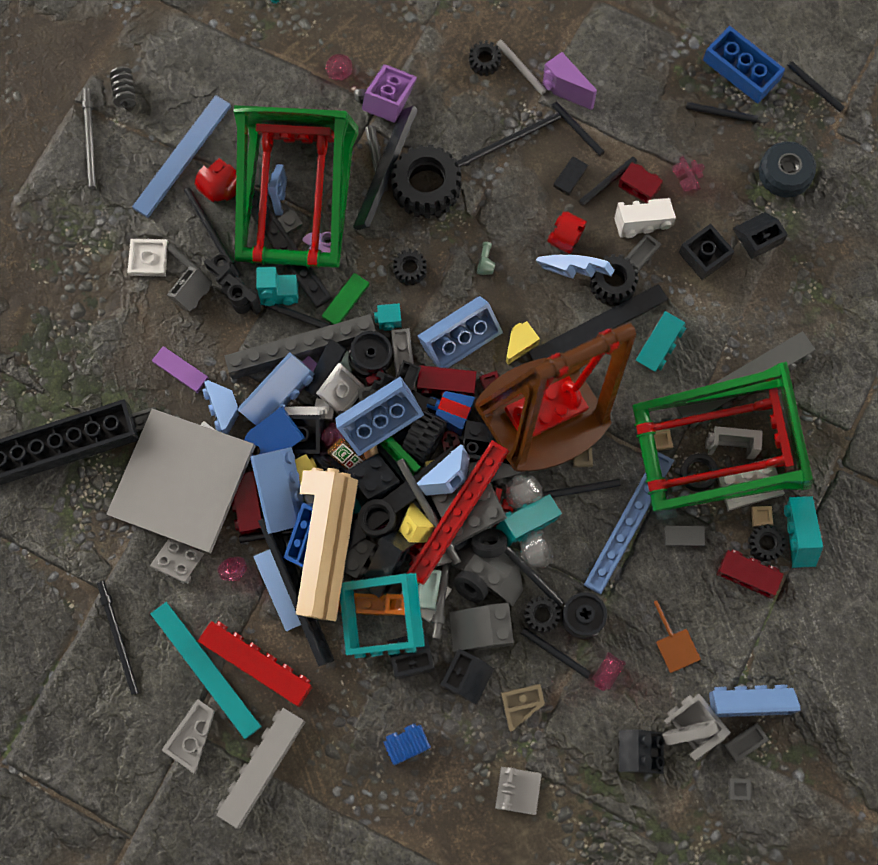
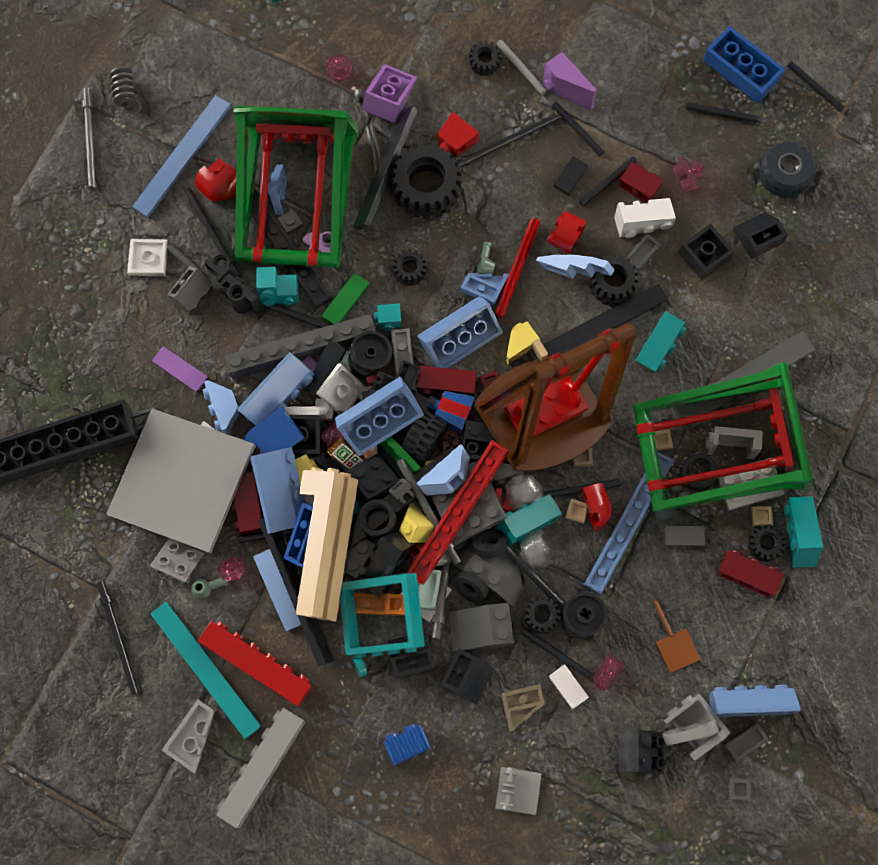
(207, 587): none -> sand green bar
(360, 667): none -> teal tile
(400, 489): none -> dark grey tile
(457, 135): none -> red torso
(484, 285): none -> medium blue wing
(517, 267): none -> red axle
(539, 349): none -> tan tile
(568, 686): none -> white tile
(577, 511): none -> tan tile
(598, 505): none -> red brick

